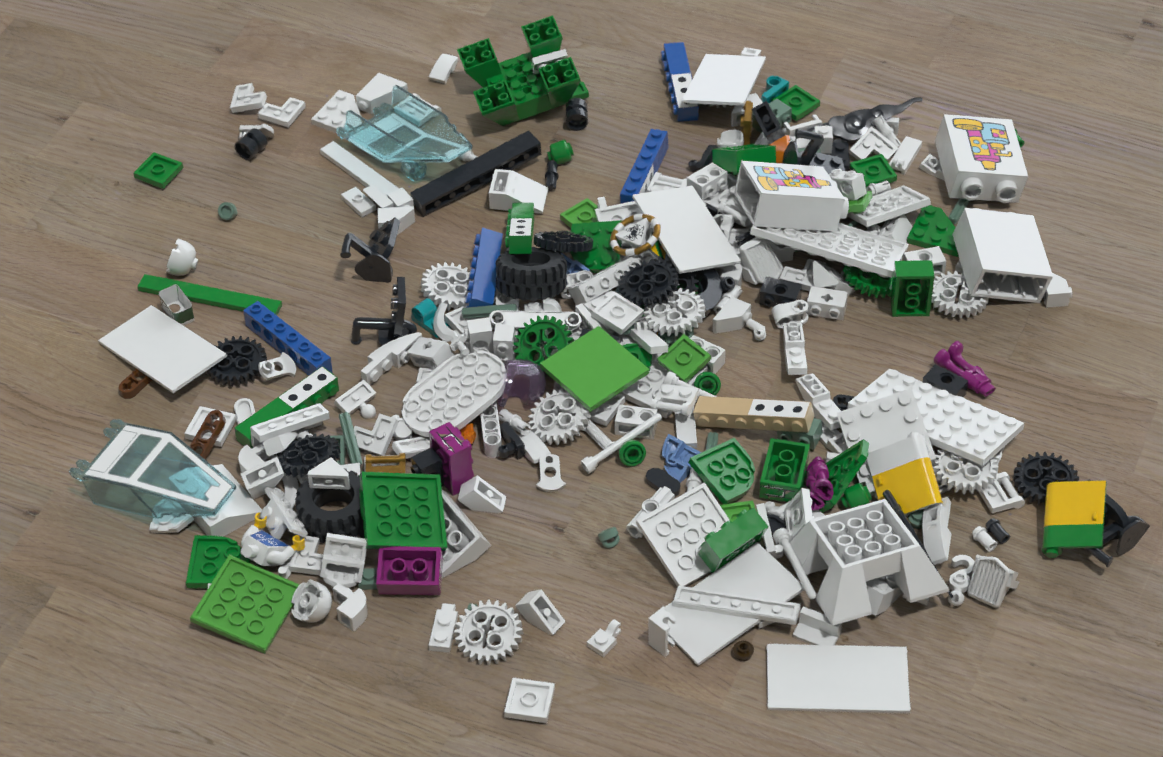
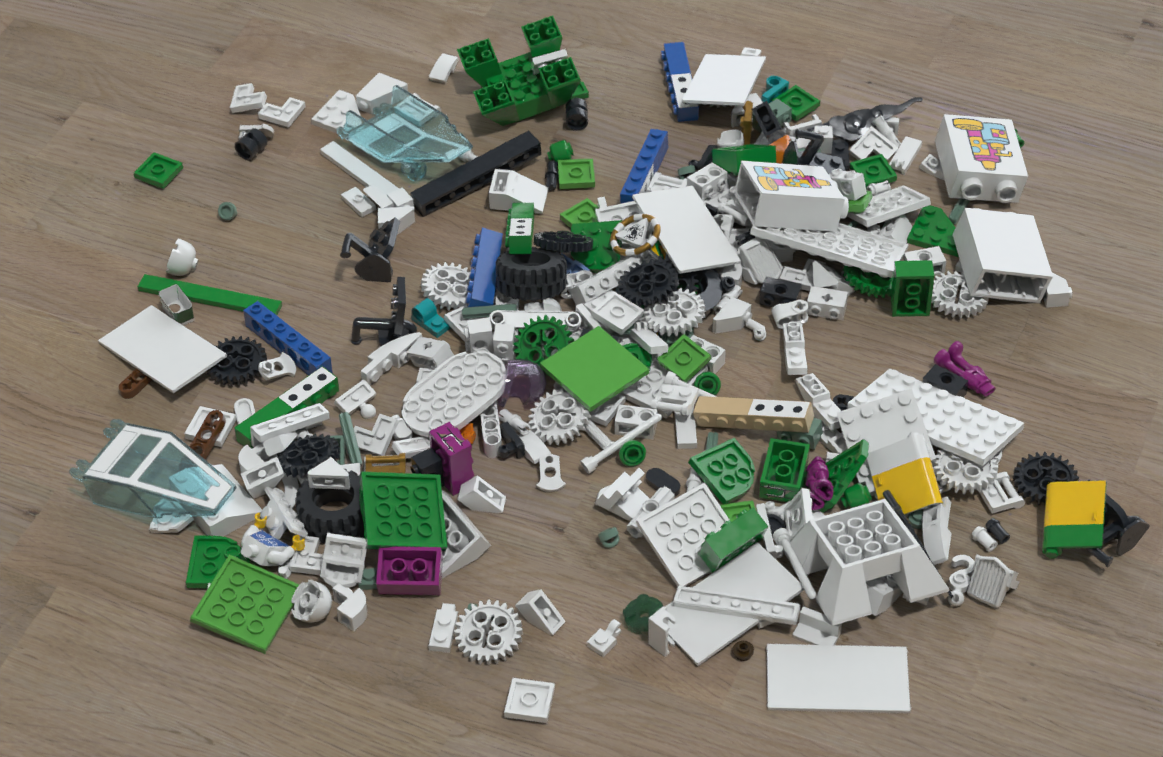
(446, 333): white sword -> none
(576, 173): none -> bright green plate
(623, 496): none -> white piece
(638, 606): none -> clear green plate
(677, 457): medium blue brick -> none
(685, 171): none -> sand green tile

